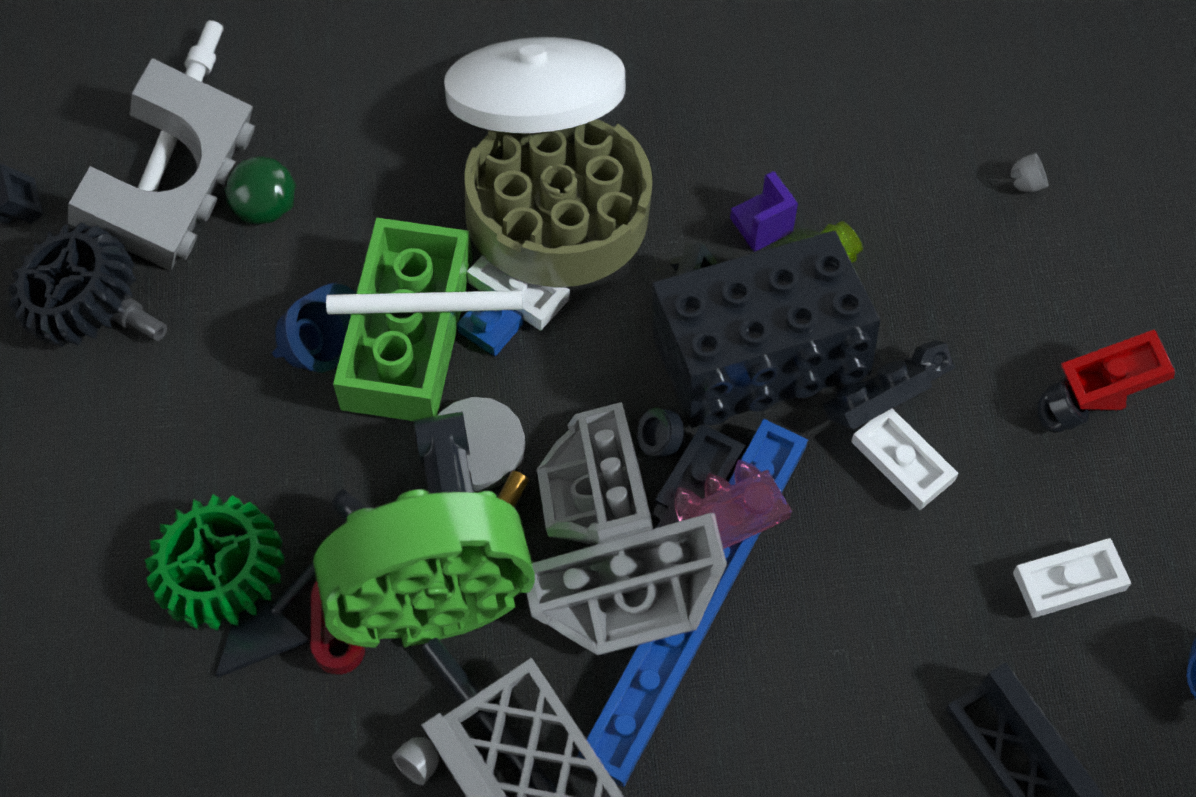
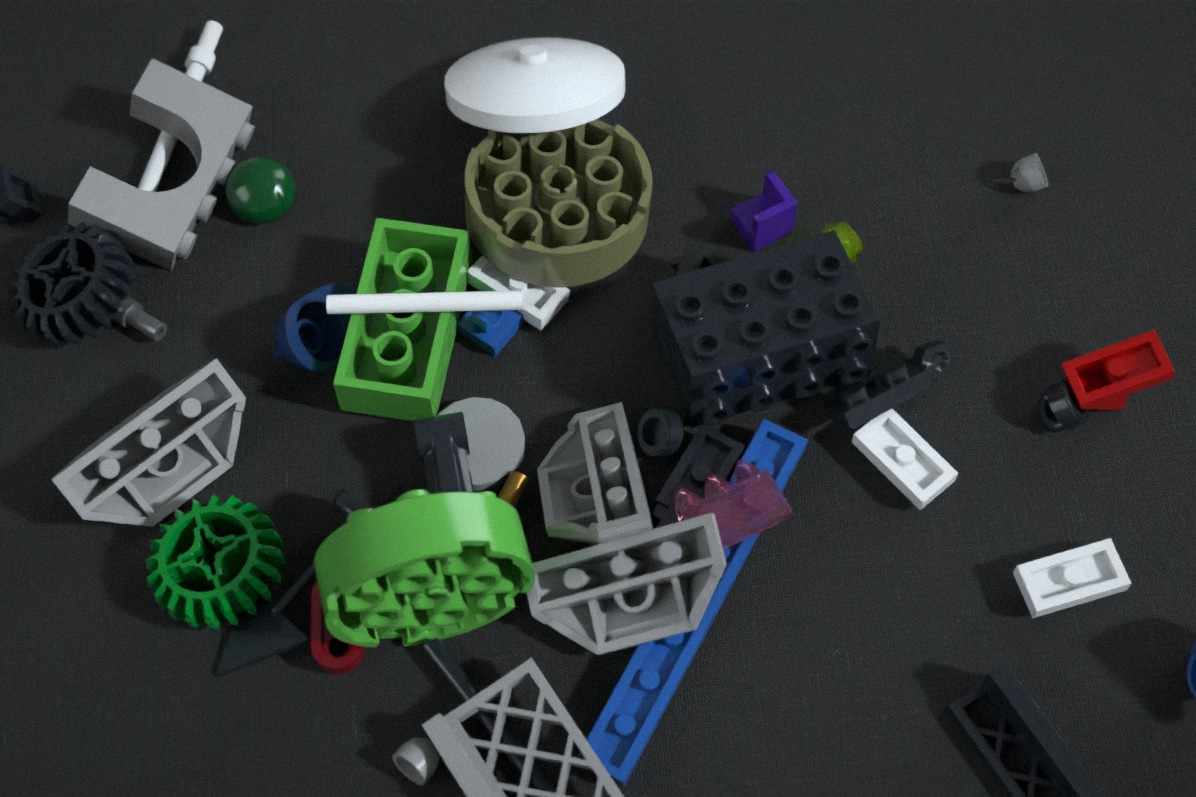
(158, 452): none -> light grey wedge

